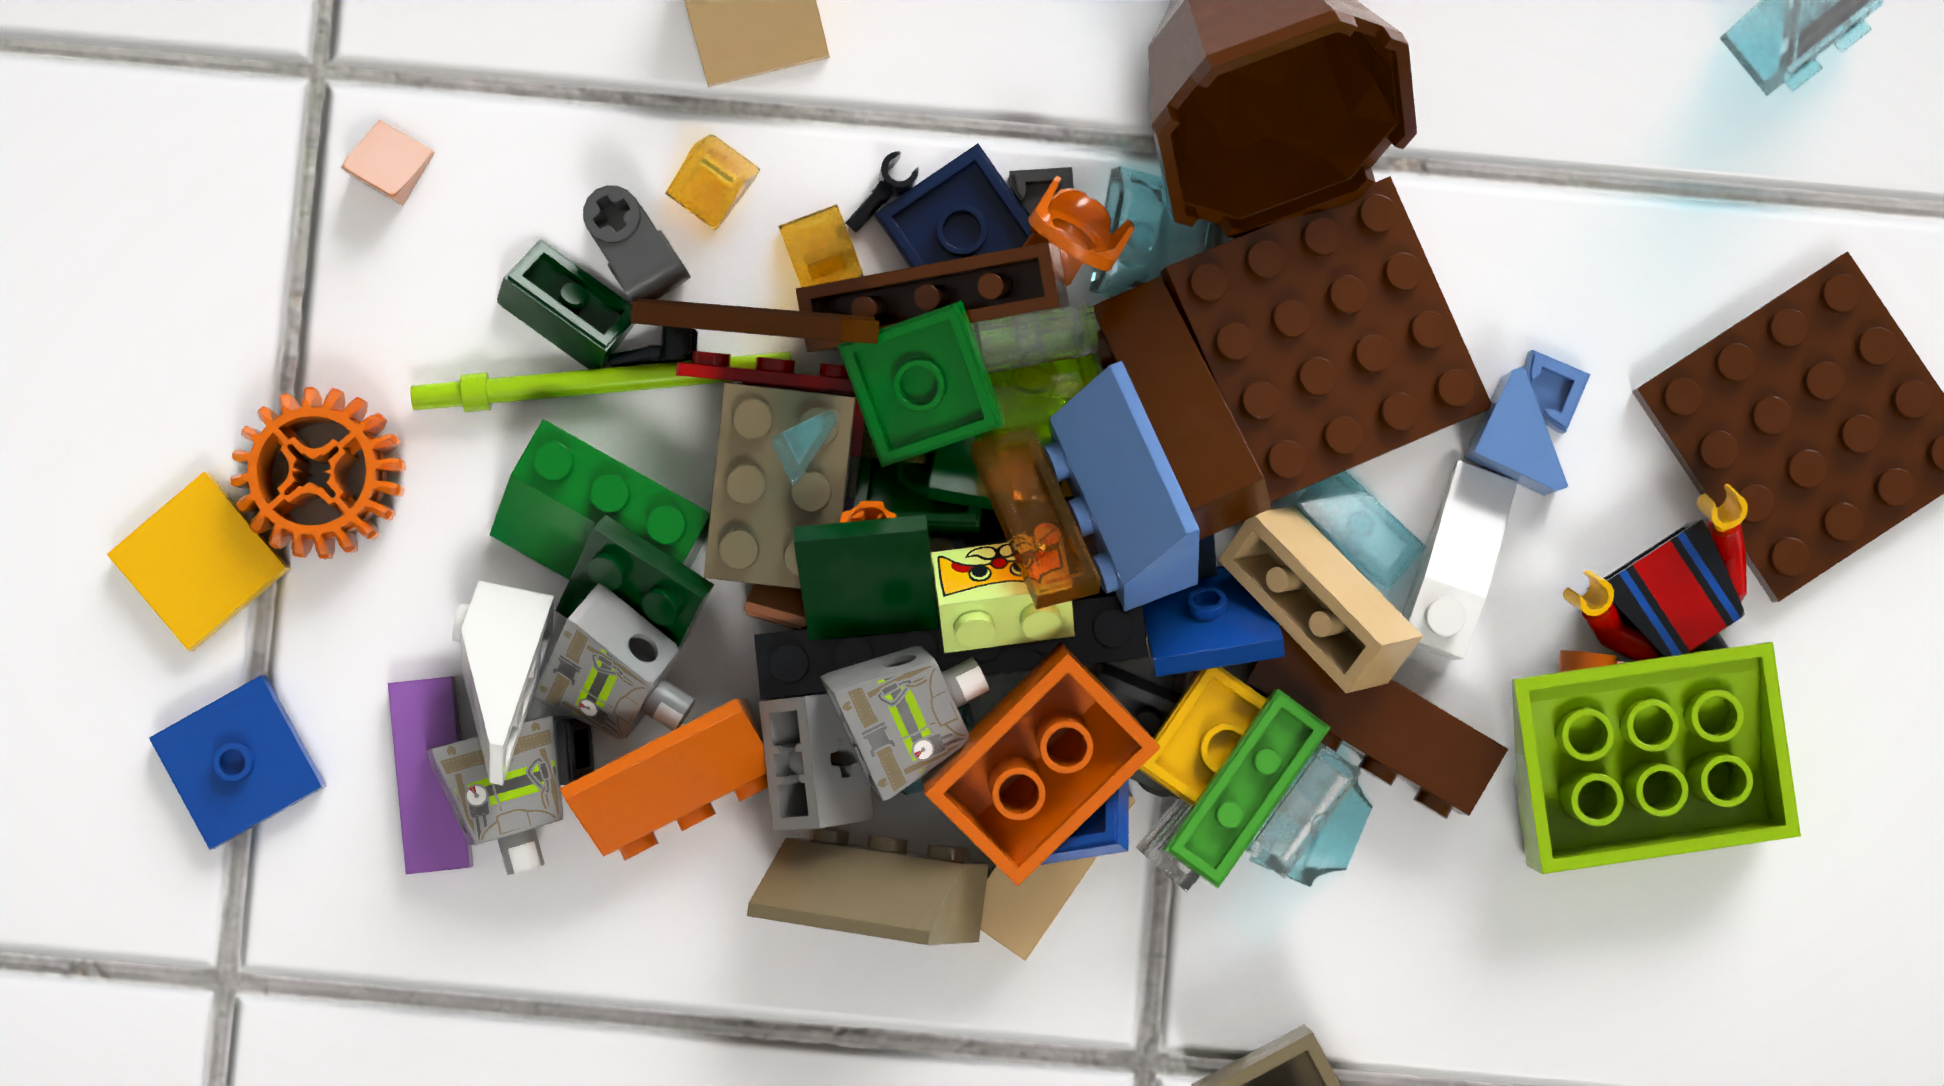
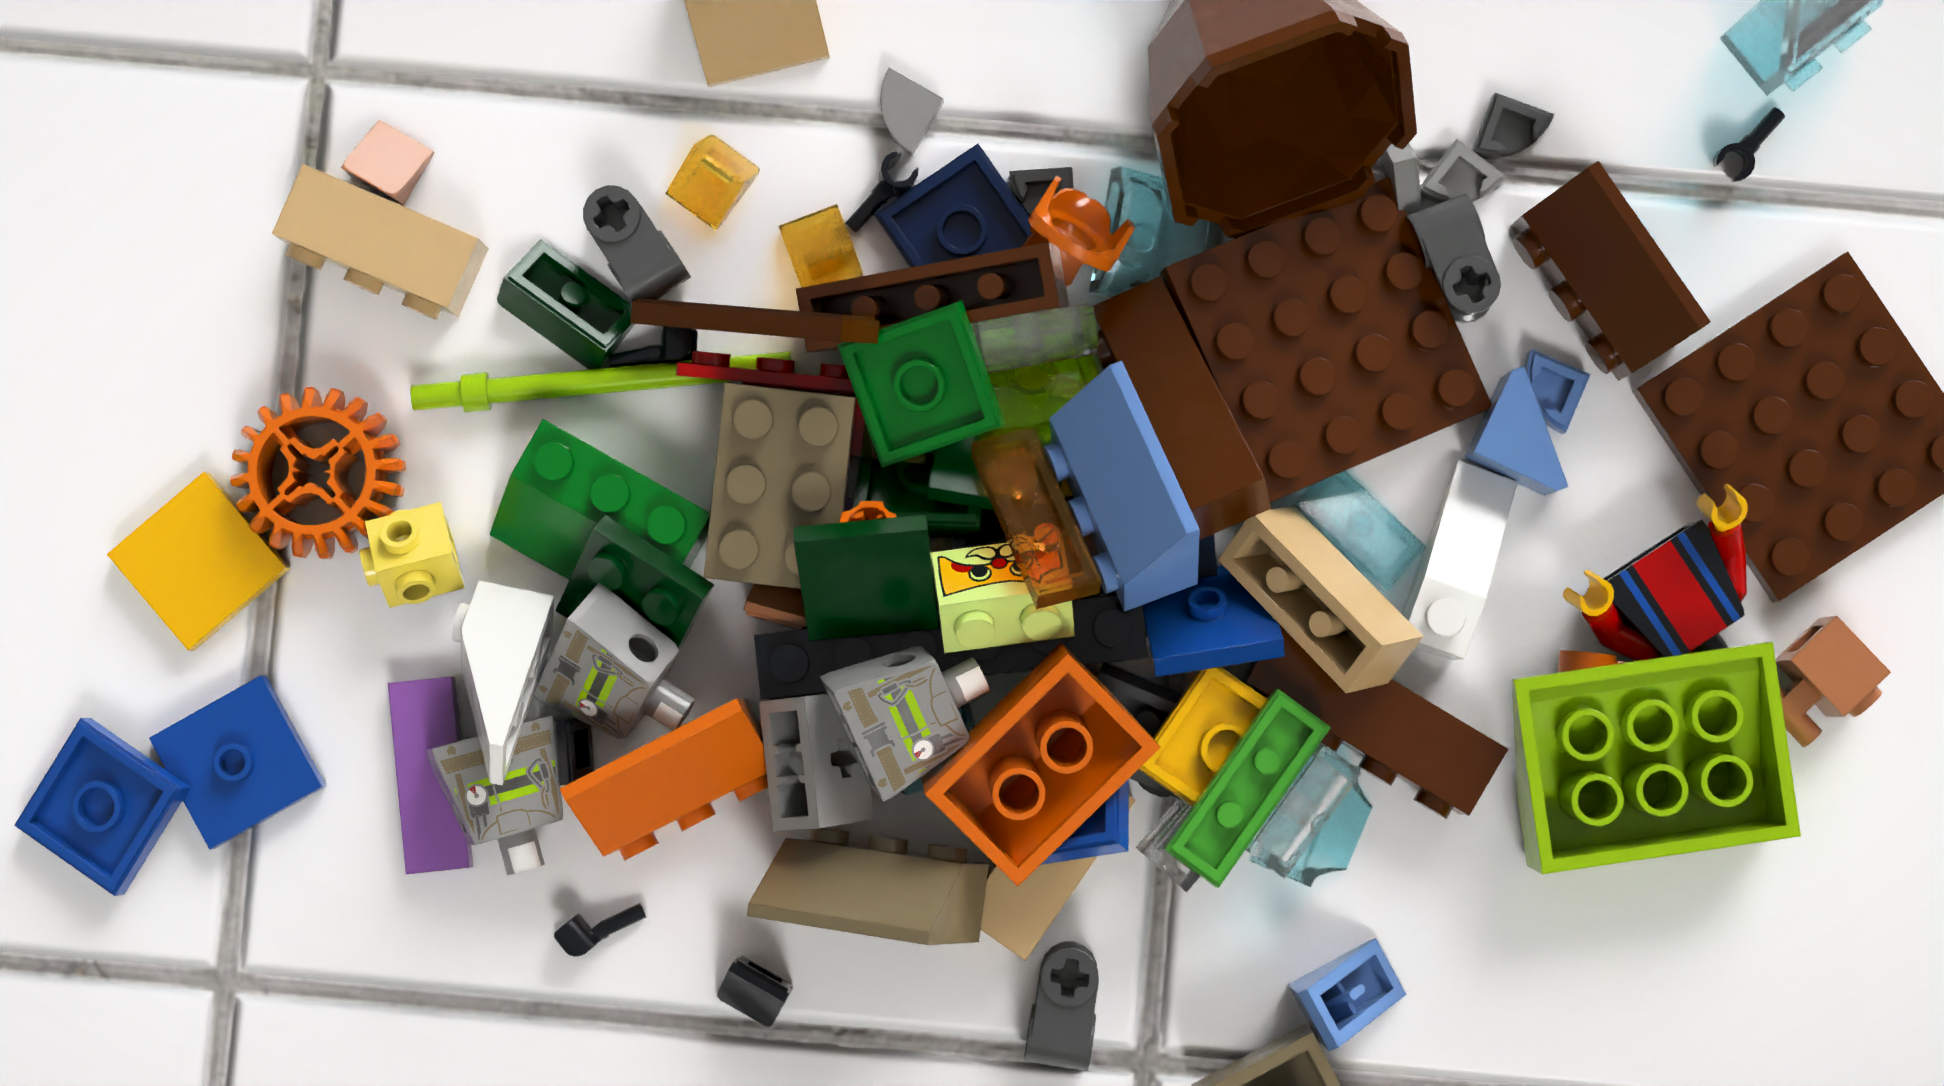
(102, 806): none -> blue plate
(379, 243): none -> tan brick
(411, 555): none -> light yellow brick
(578, 937): none -> black hand
(754, 991): none -> black slope
(803, 443): clear light blue slope -> none
(907, 109): none -> light grey tile
(1062, 1017): none -> dark grey piece
(1347, 993): none -> medium blue slope
(1403, 171): none -> light grey tile
(1457, 248): none -> dark grey piece
(1460, 173): none -> light grey tile
(1509, 127): none -> dark grey tile
(1607, 273): none -> reddish brown slope
(1751, 143): none -> black hand
(1830, 671): none -> nougat brick

